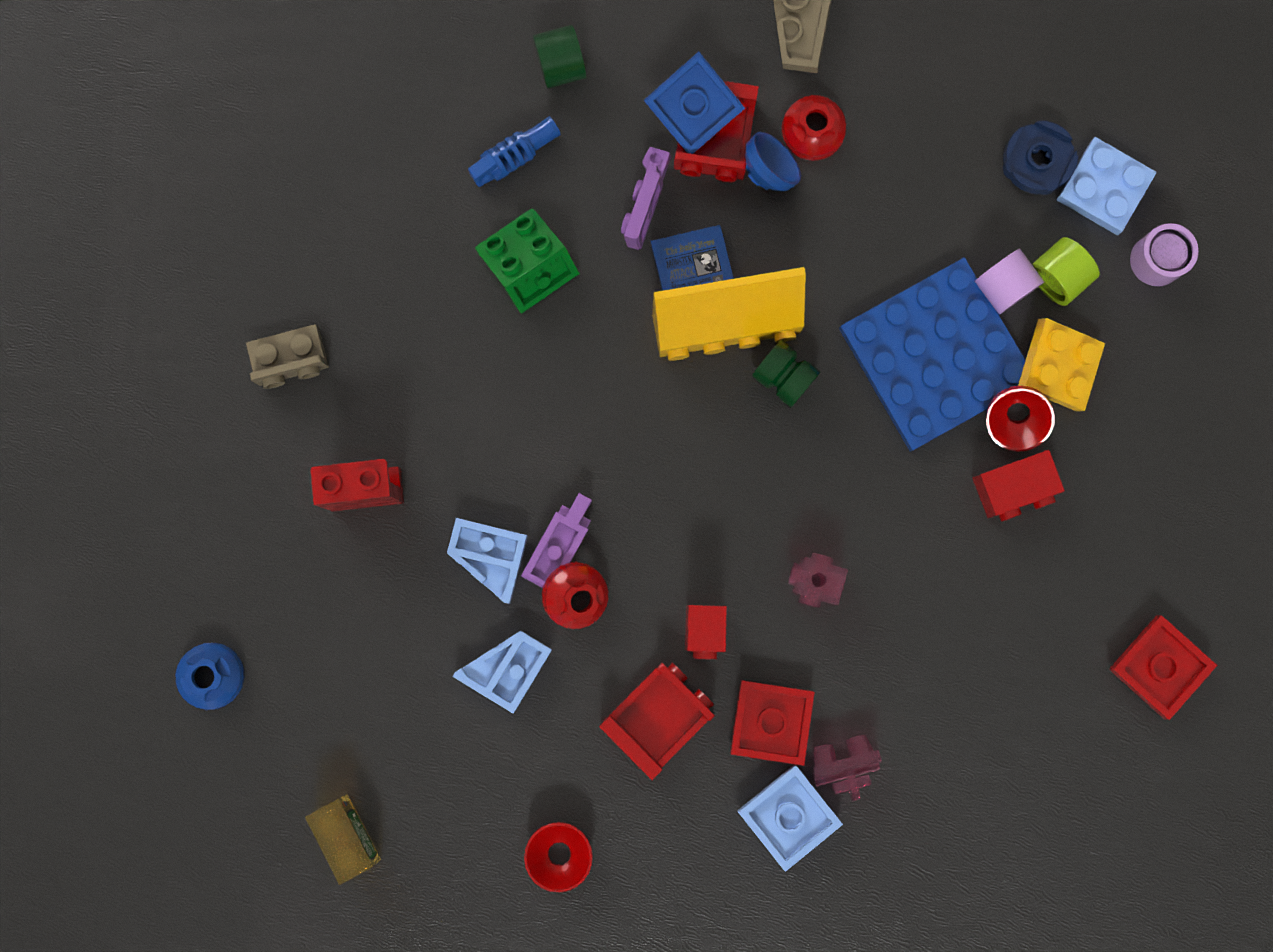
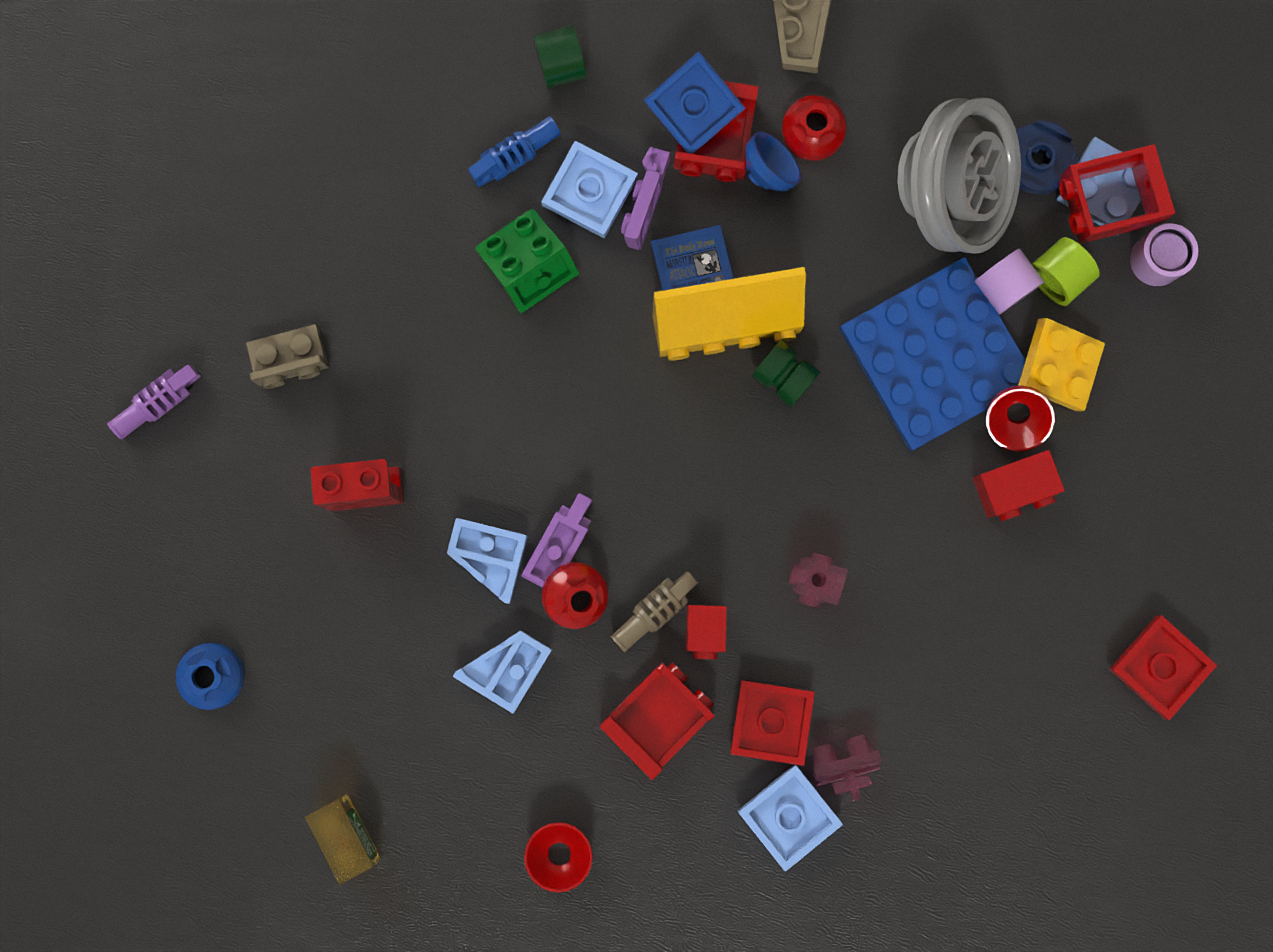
(154, 400): none -> medium lavender hinge
(589, 189): none -> light blue plate
(655, 610): none -> dark tan hinge
(962, 175): none -> light grey wheel
(1149, 182): none -> red window

